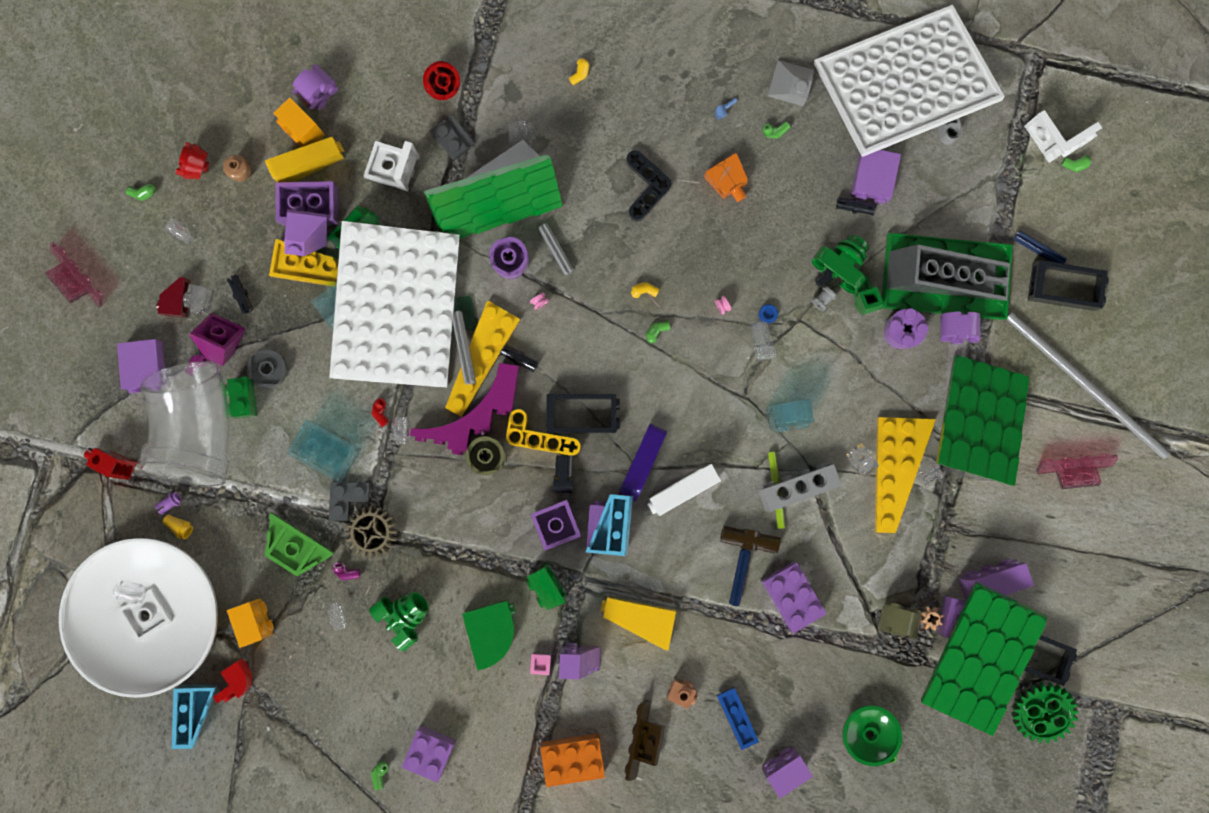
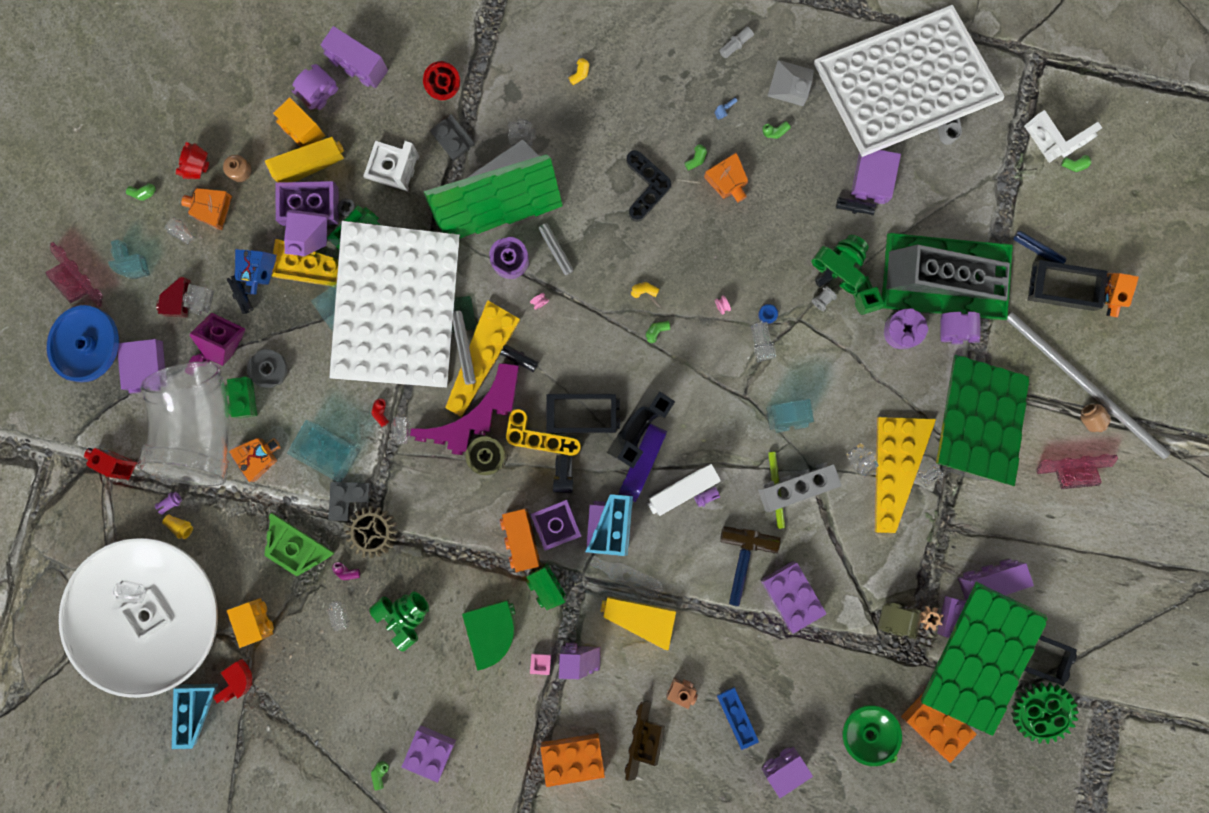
(82, 343): none -> blue dish
(125, 265): none -> clear light blue brick
(208, 206): none -> orange torso
(253, 268): none -> blue torso
(255, 457): none -> orange torso
(341, 206): none -> dark grey bush
(354, 58): none -> medium lavender brick
(520, 540): none -> orange brick
(651, 405): none -> black arch
(699, 157): none -> bright green arm
(706, 497): none -> medium lavender pin
(736, 42): none -> light grey axle
(939, 730): none -> orange brick
(1095, 418): none -> medium nougat head
(1119, 292): none -> orange torso

